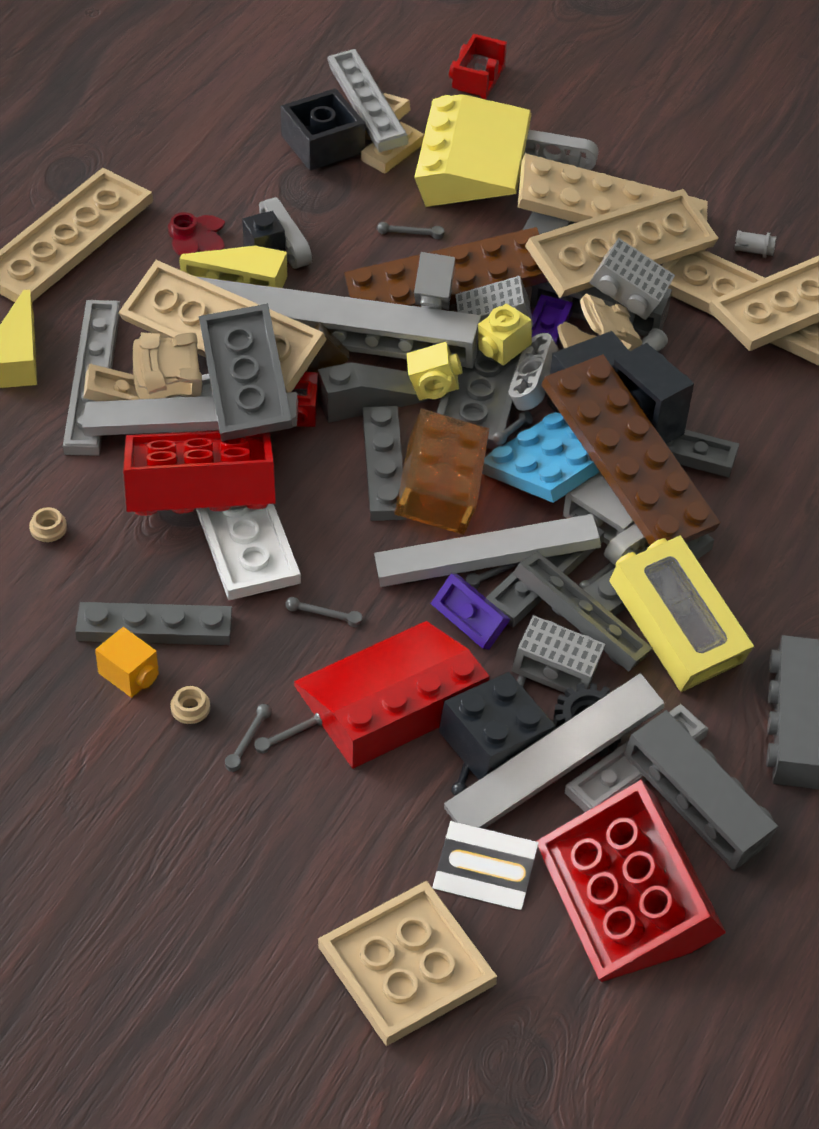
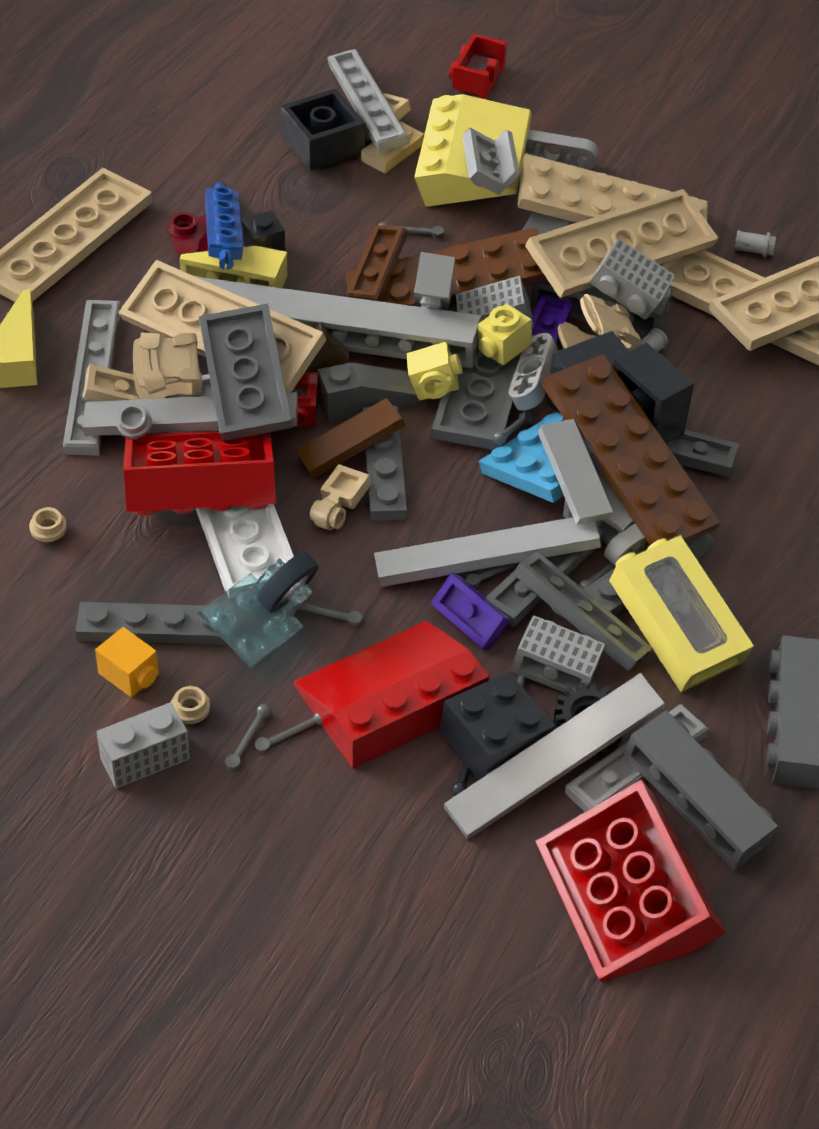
(133, 421): none -> light grey plate
(143, 745): none -> light grey brick
(223, 225): none -> blue plate
(252, 613): none -> clear light blue plate
(295, 243): light grey beam -> none
(342, 488): none -> tan plate
(350, 438): none -> reddish brown tile
(377, 263): none -> reddish brown tile
(407, 962): tan plate -> none
(442, 471): clear orange brick -> none
(485, 865): sticker -> none
(490, 161): none -> light grey bracket
(575, 471): none -> light grey tile

